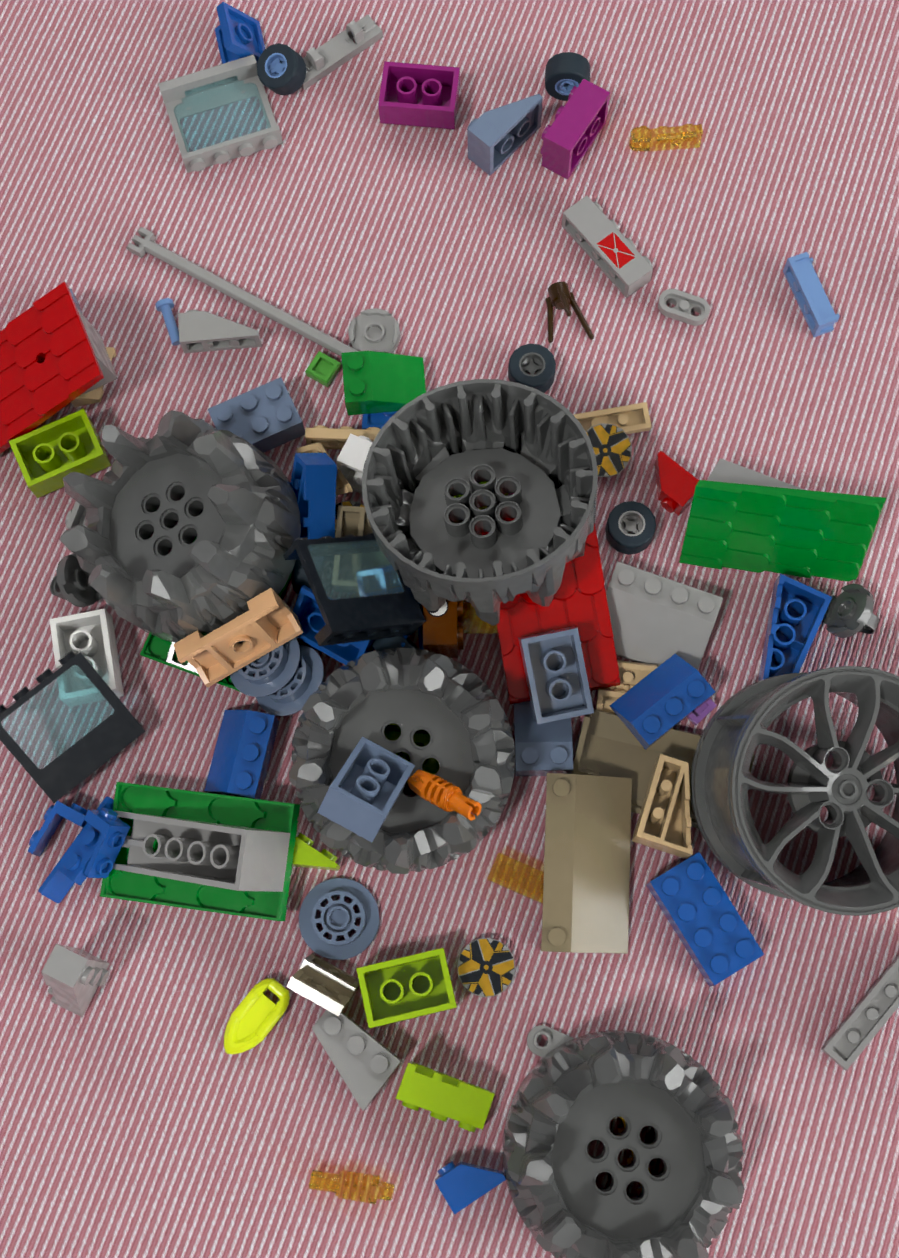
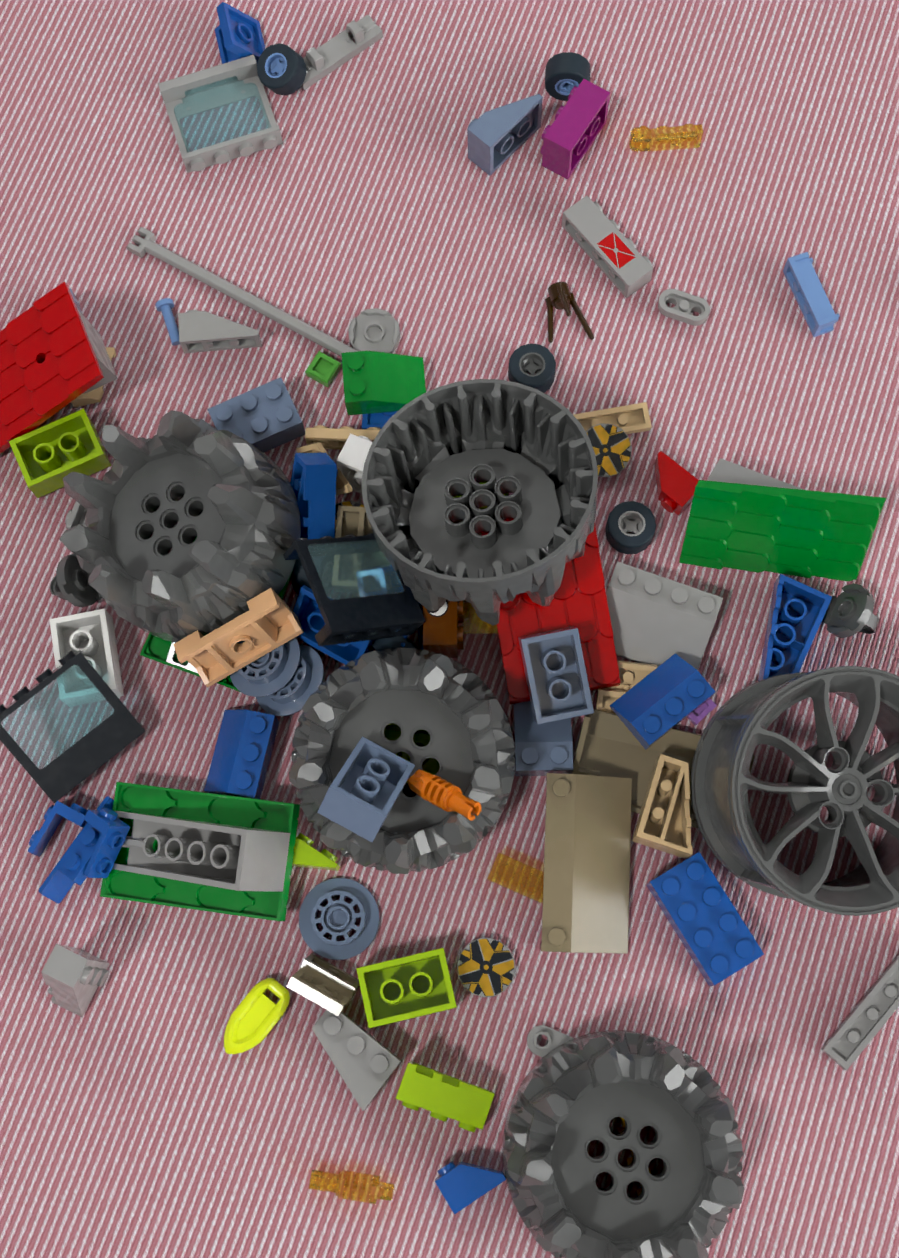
(419, 95): magenta brick -> none

